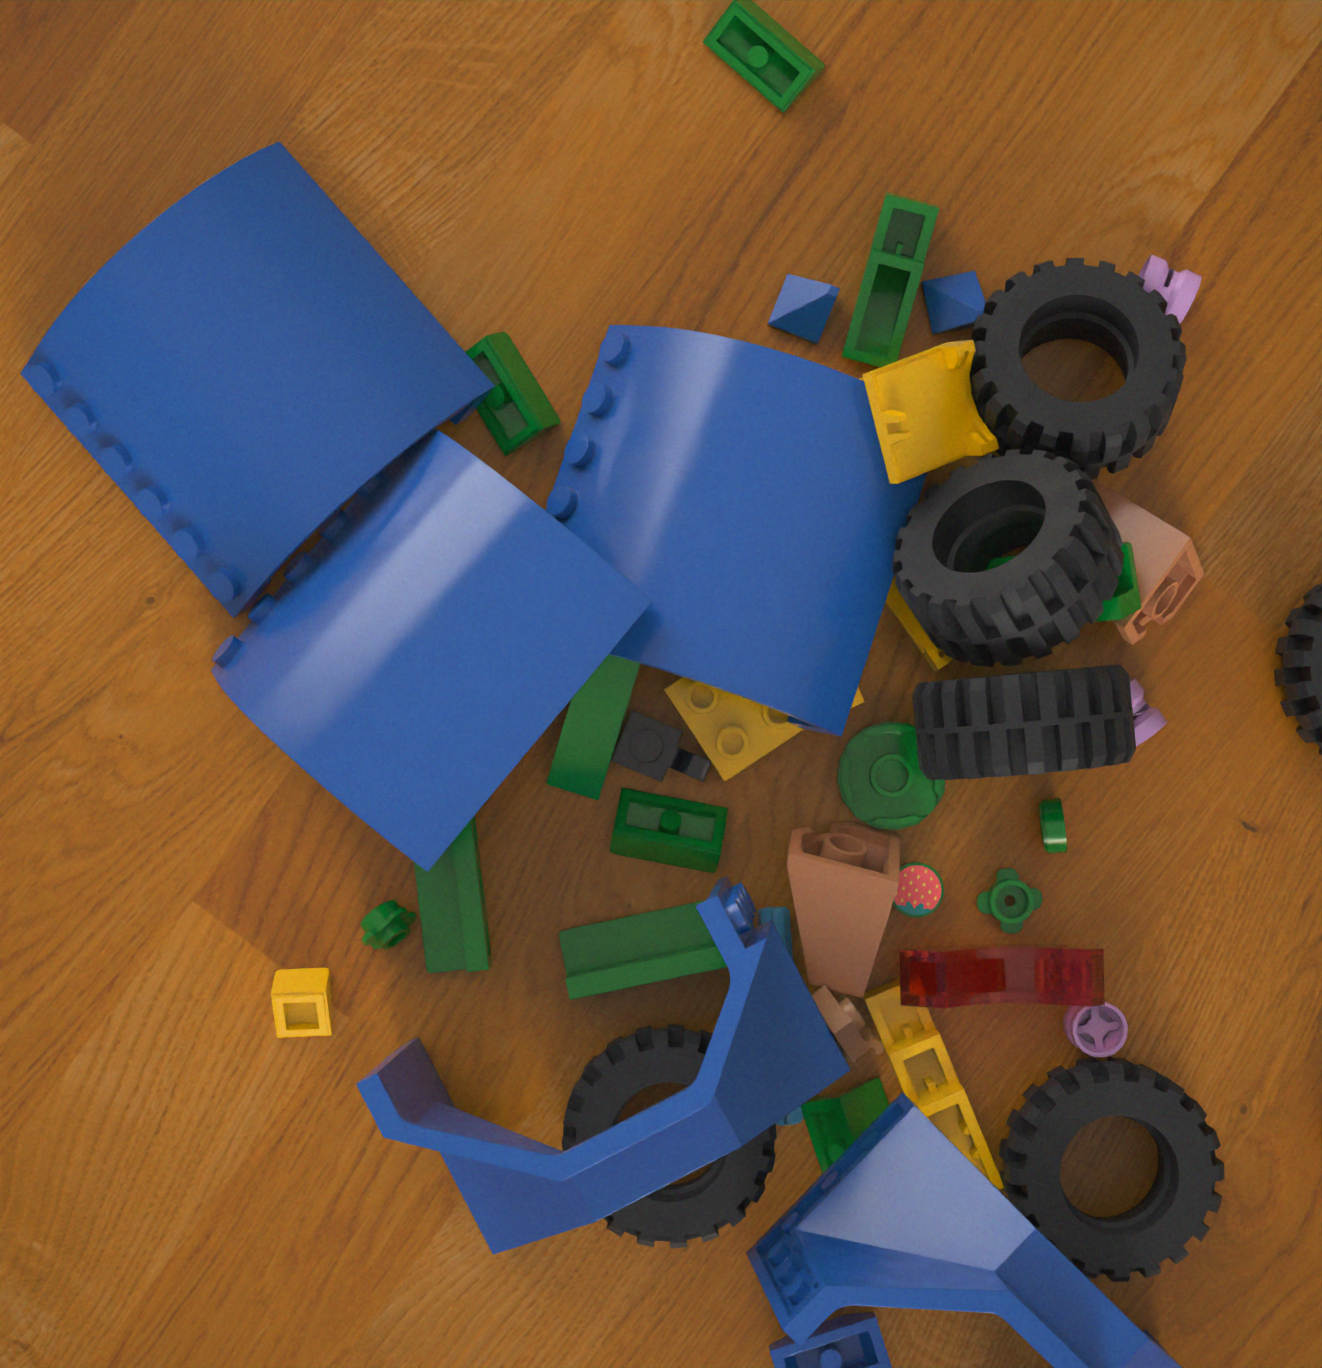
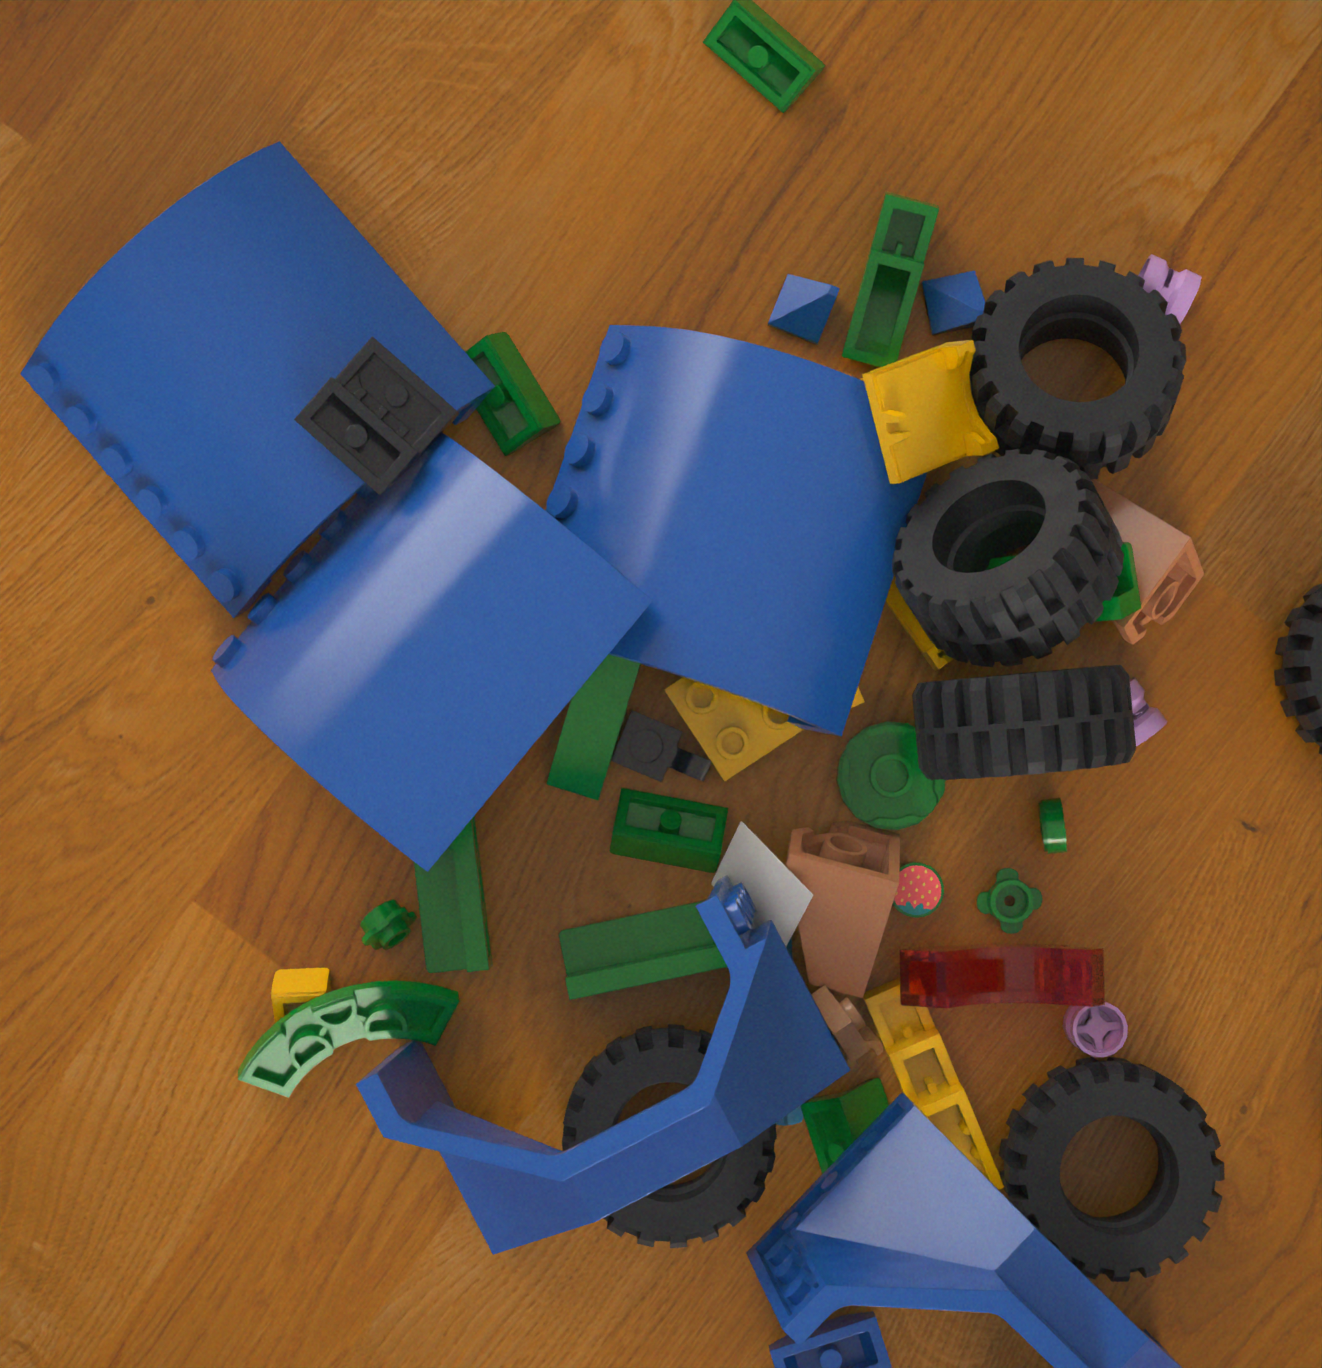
(342, 1016): none -> green tile
(376, 416): none -> black slope
(771, 885): none -> white sticker

